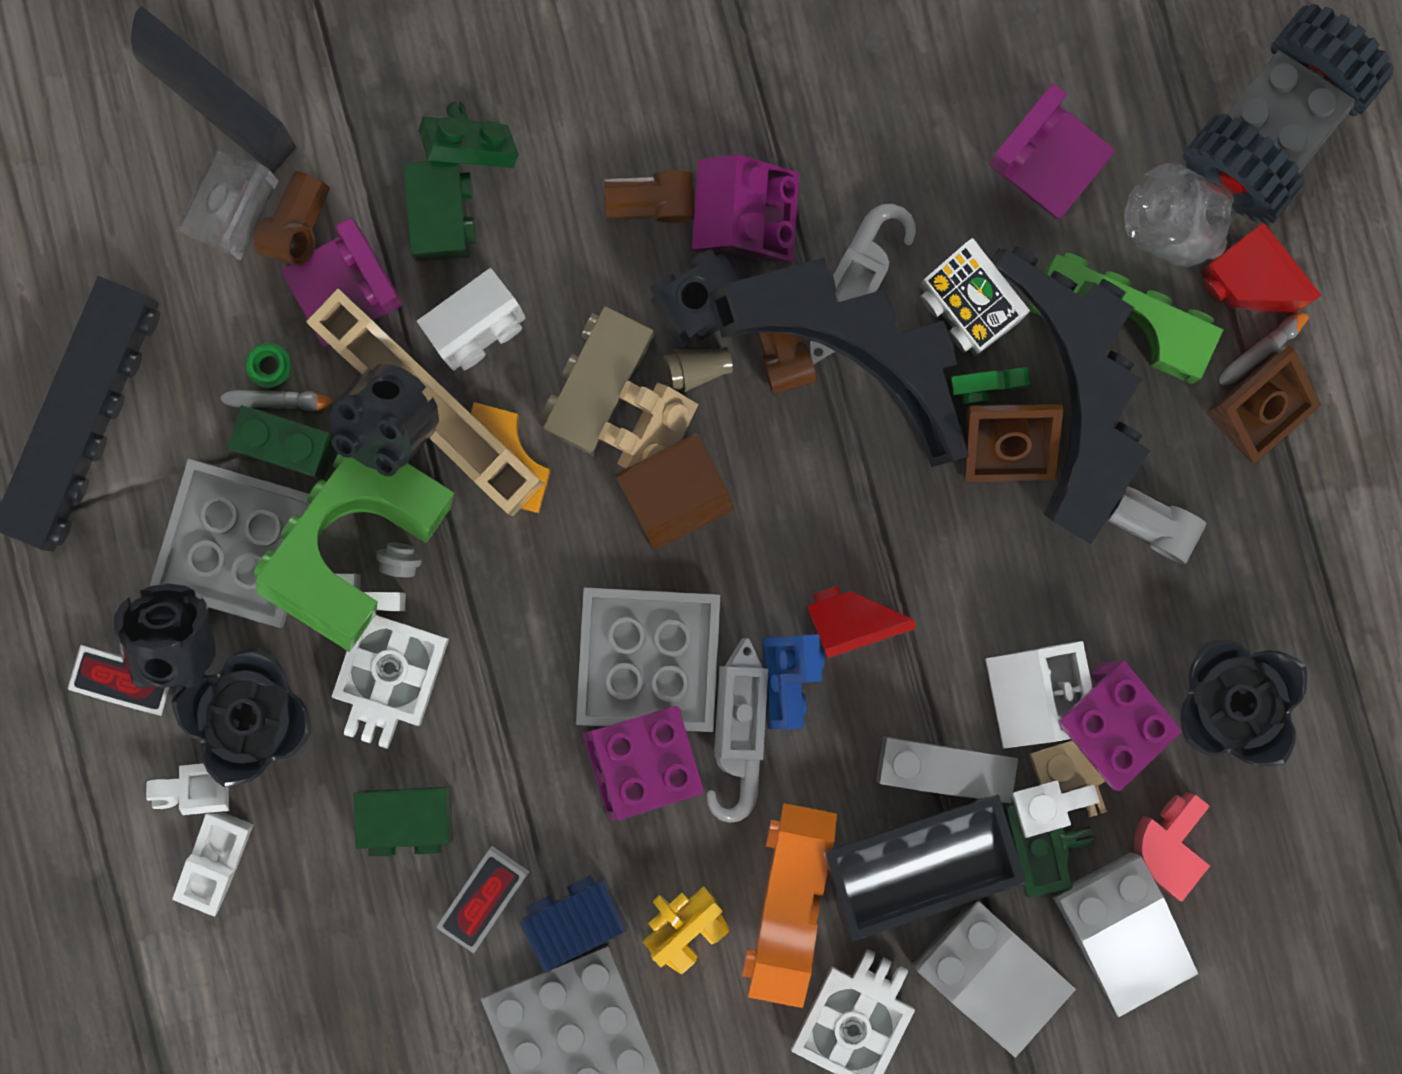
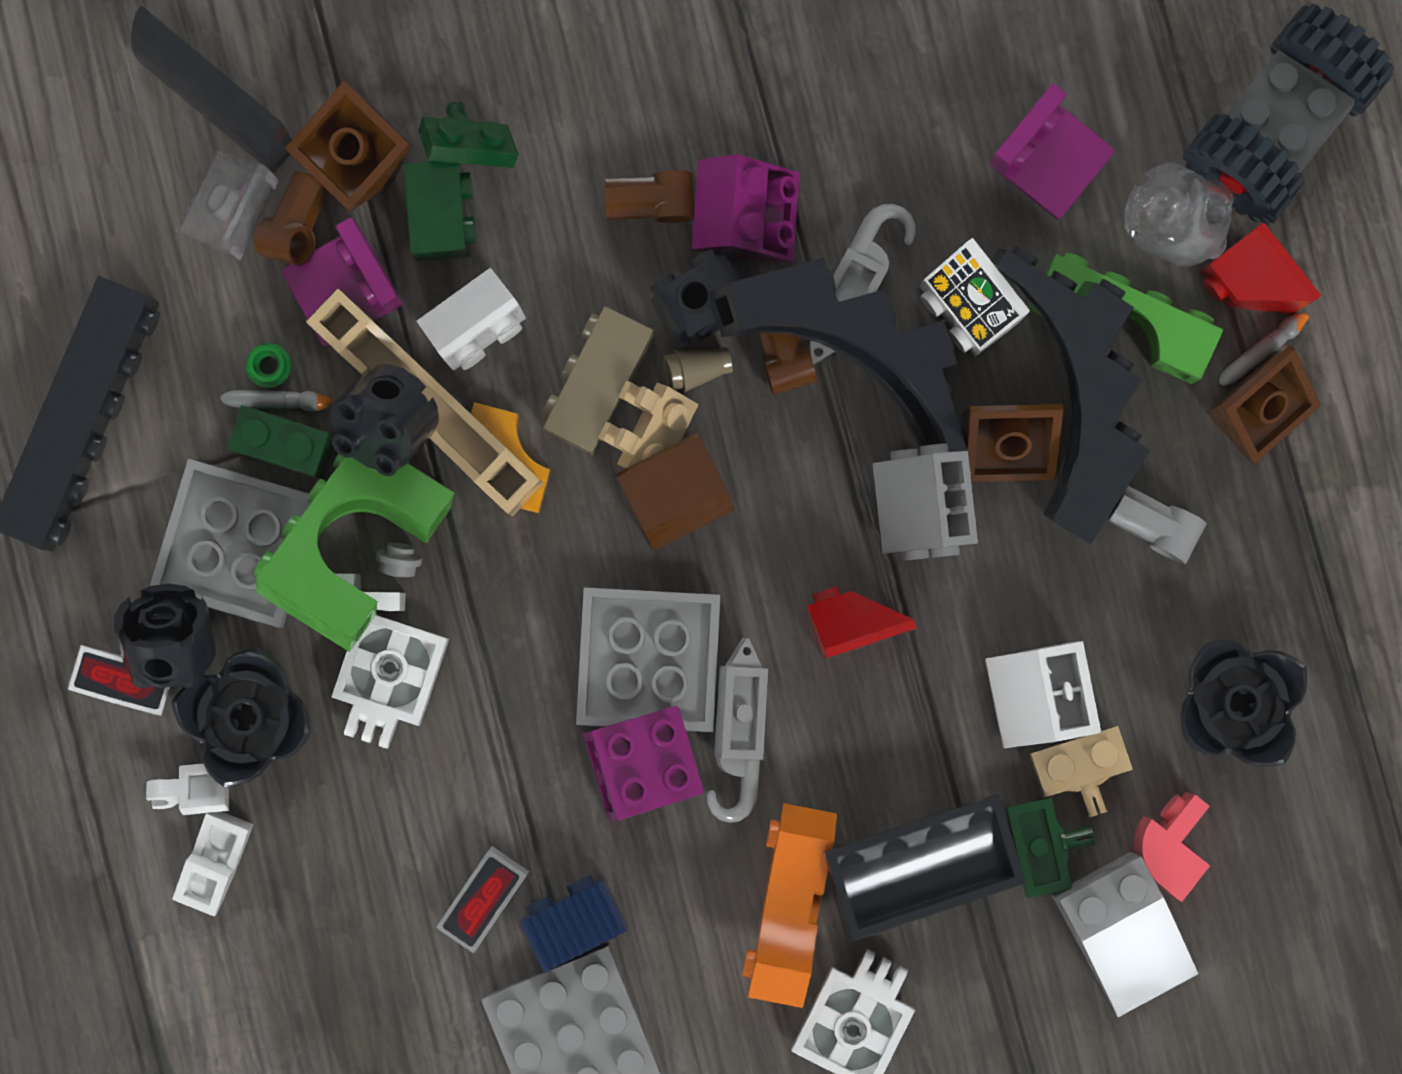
(350, 148): none -> reddish brown slope
(403, 819): dark green brick -> none
(679, 924): yellow hips -> none
(789, 664): blue plate -> none
(925, 502): none -> light grey brick
(945, 769): light grey slope -> none
(976, 387): green plate -> none
(993, 977): light grey slope -> none
(1046, 808): white plate -> none
(1119, 724): magenta bracket -> none

